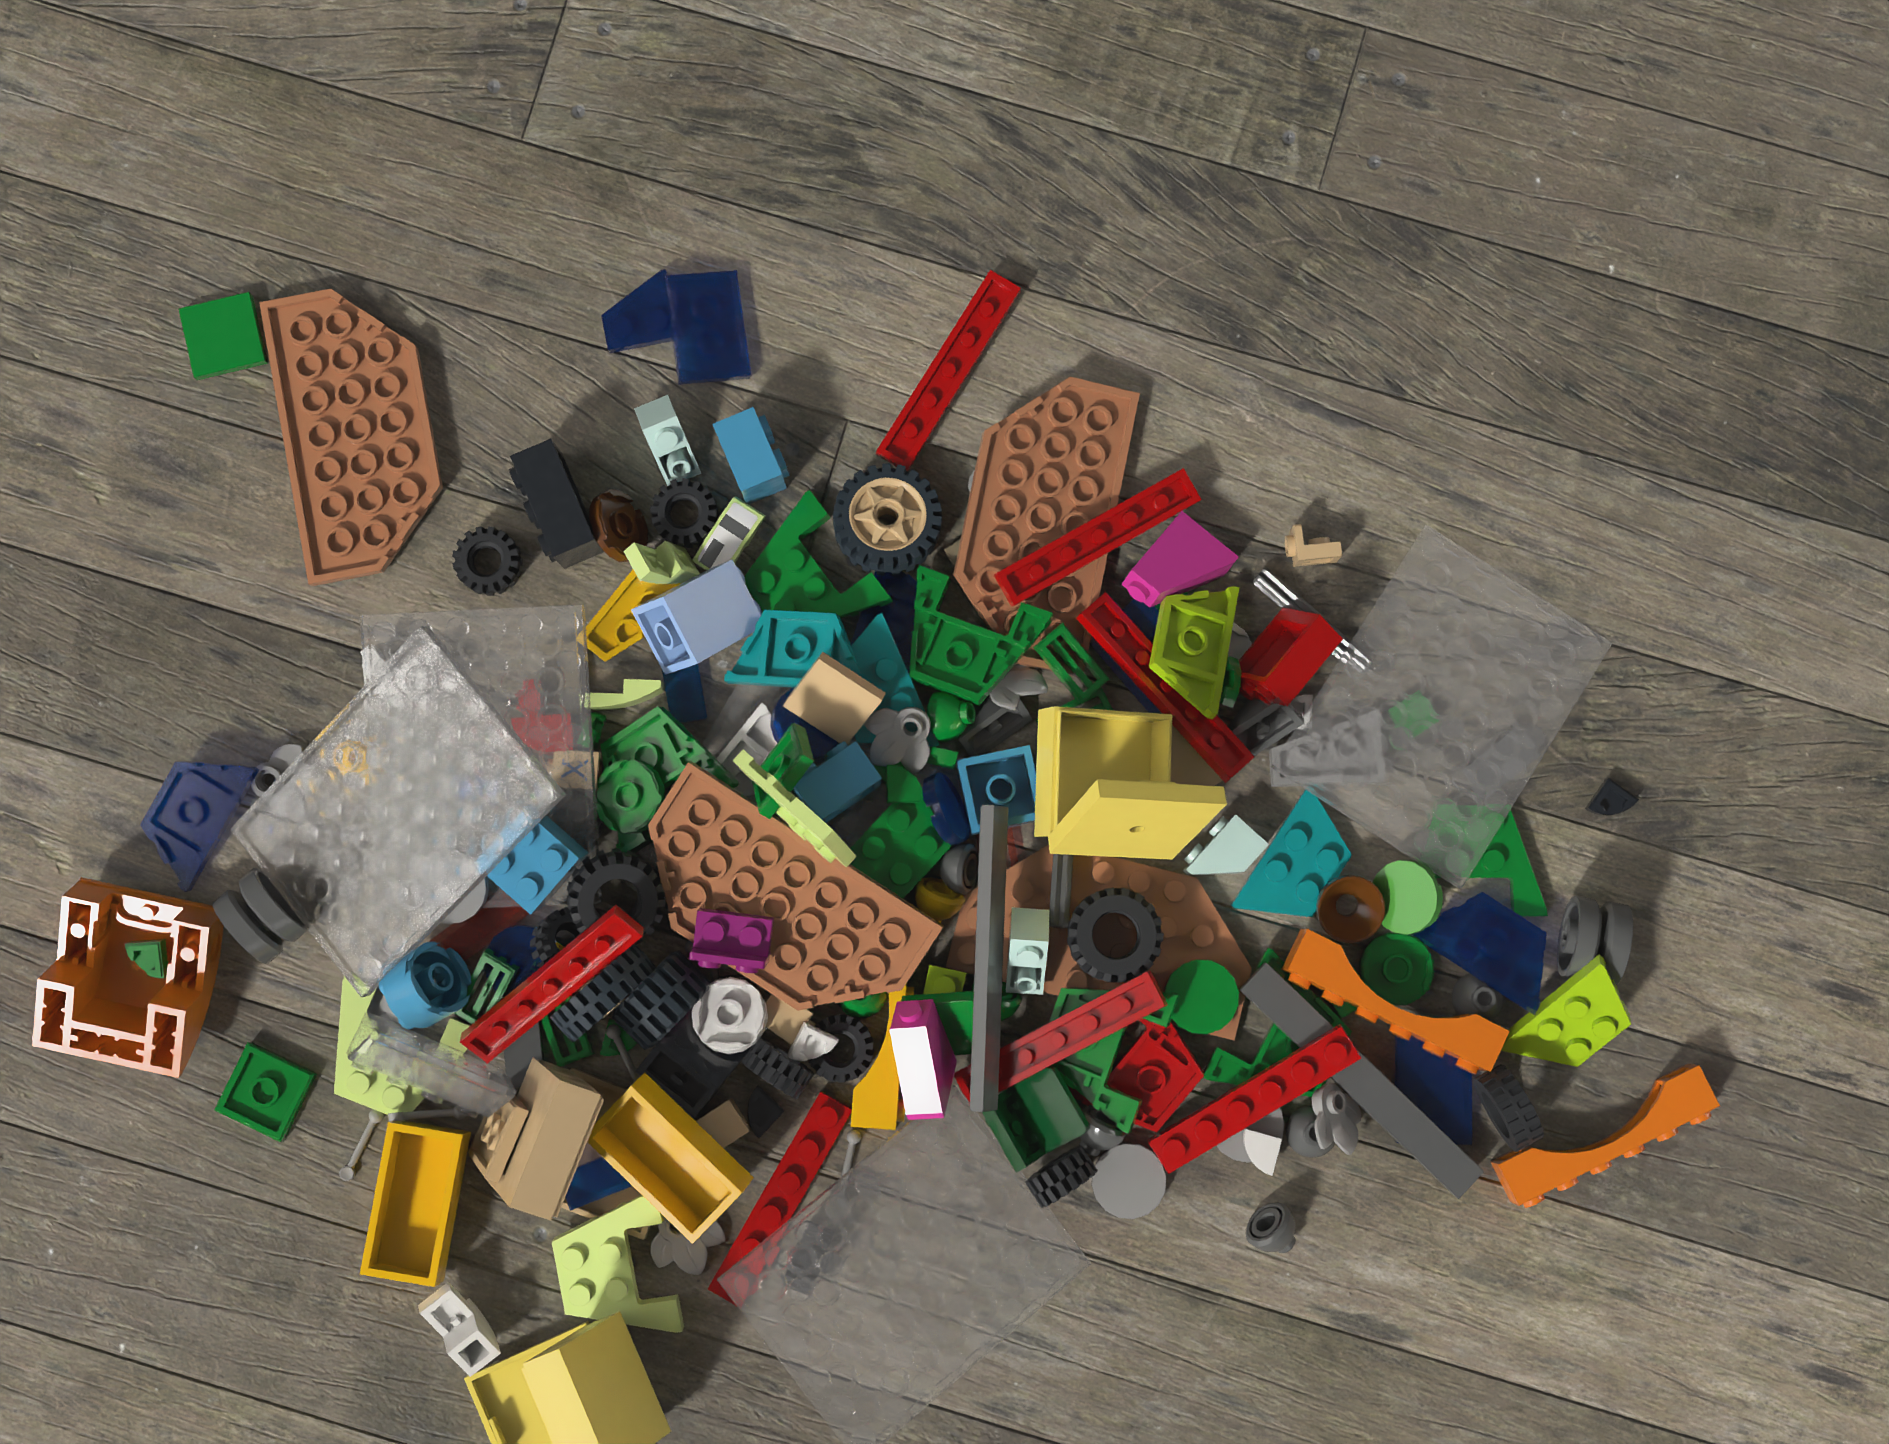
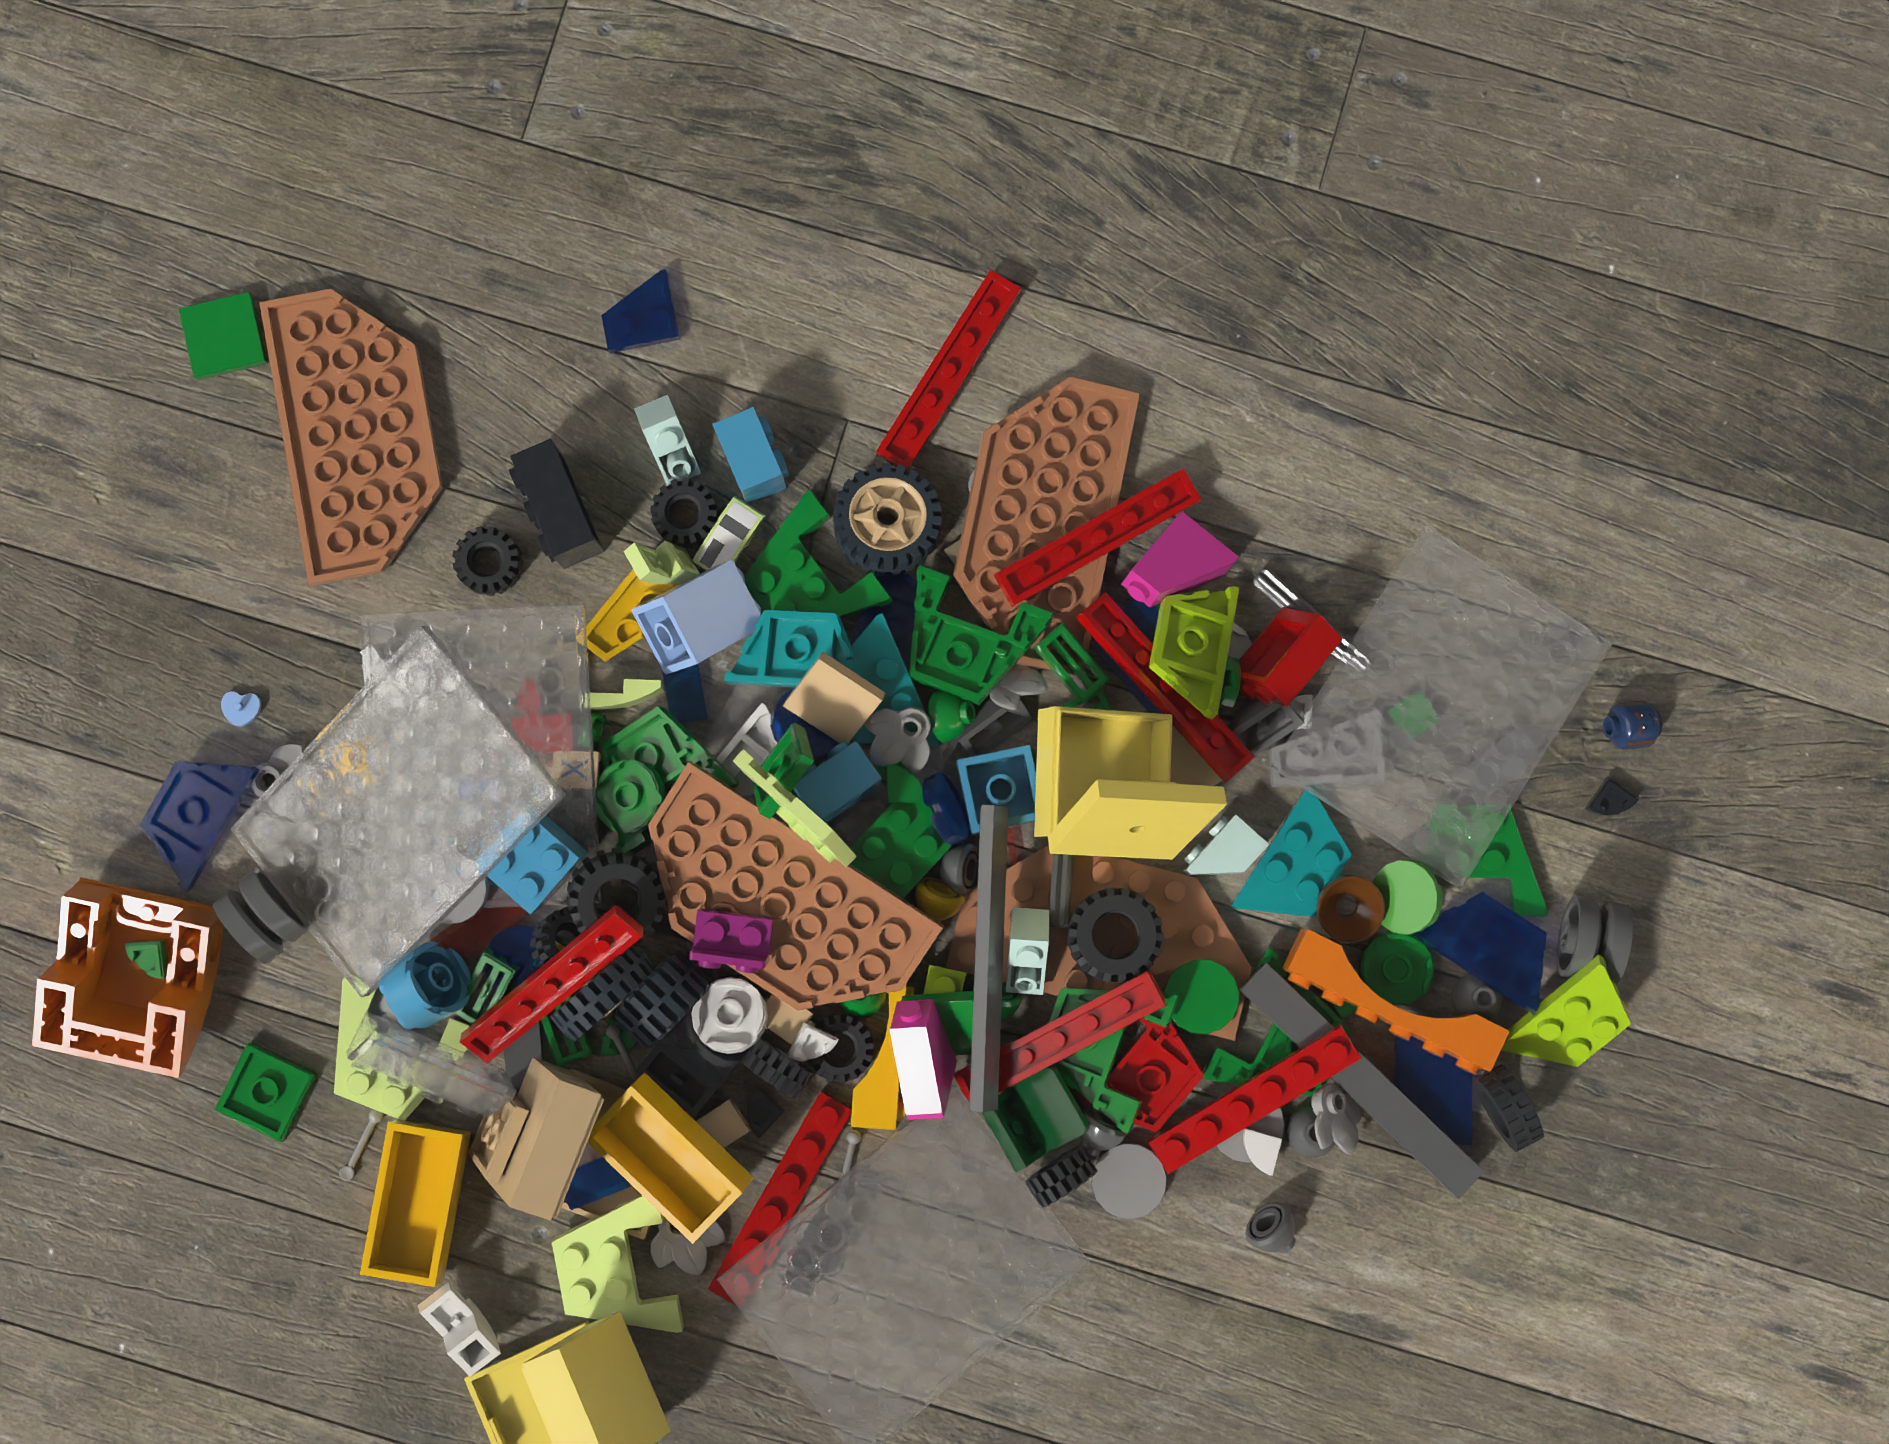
(241, 709): none -> light blue piece
(425, 1114): light grey hinge -> none
(617, 523): reddish brown tile -> none
(707, 327): clear blue tile -> none
(942, 757): green tile -> none
(1317, 551): tan bracket -> none
(1633, 725): none -> dark blue head
(1673, 1101): orange arch -> none

